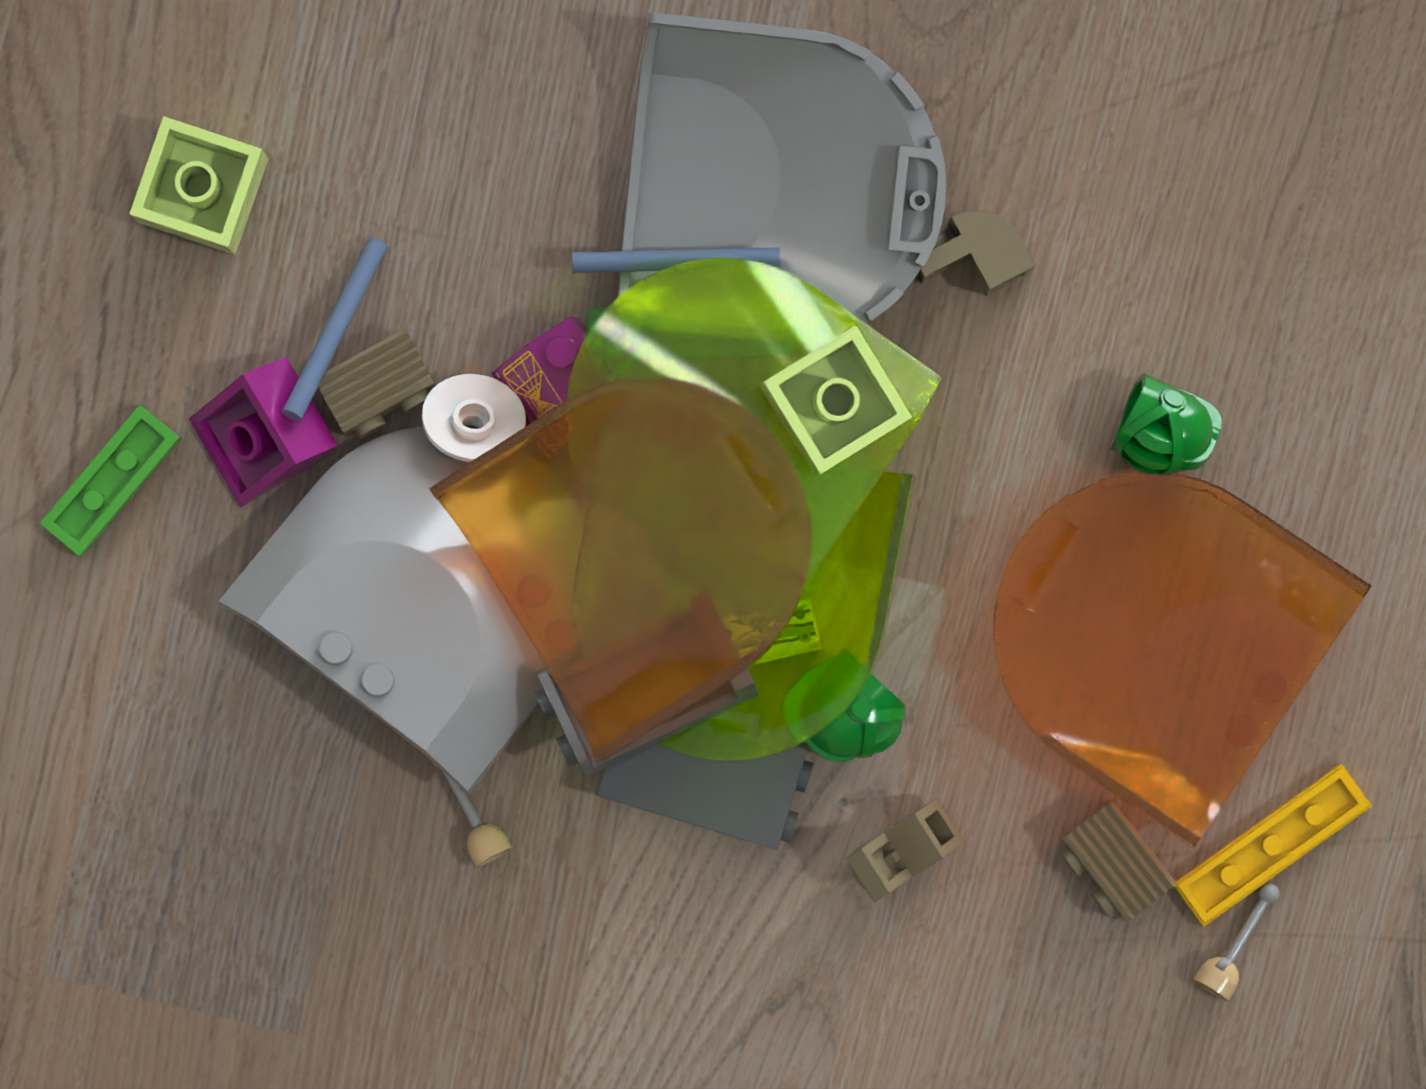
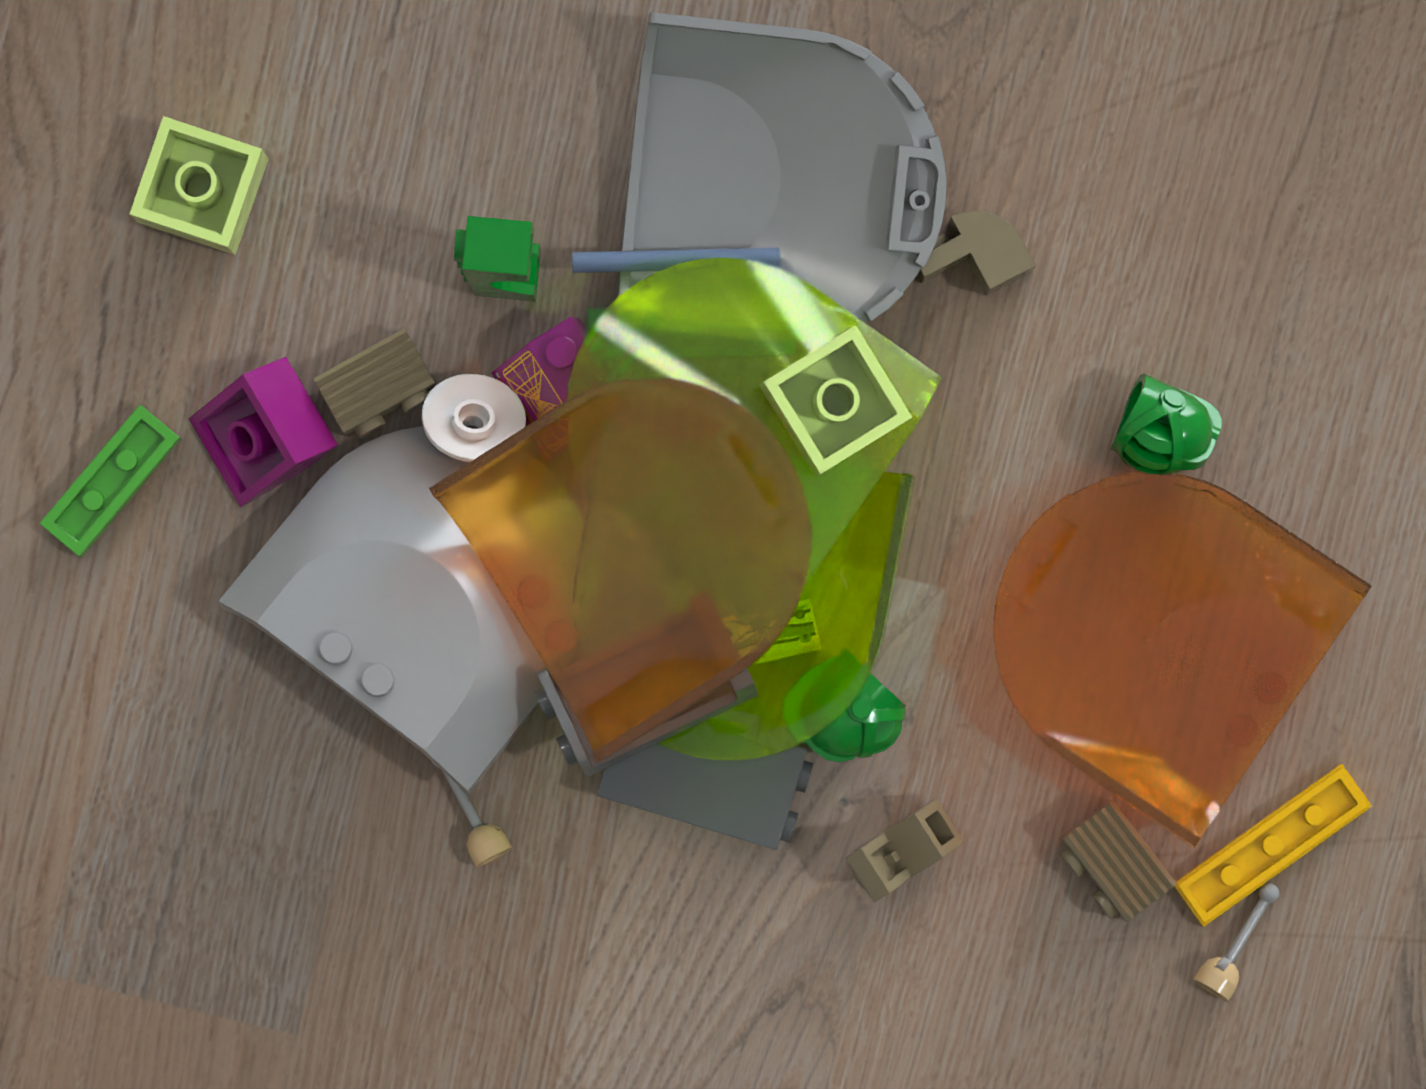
(334, 329): sand blue bar -> none
(498, 258): none -> green arch

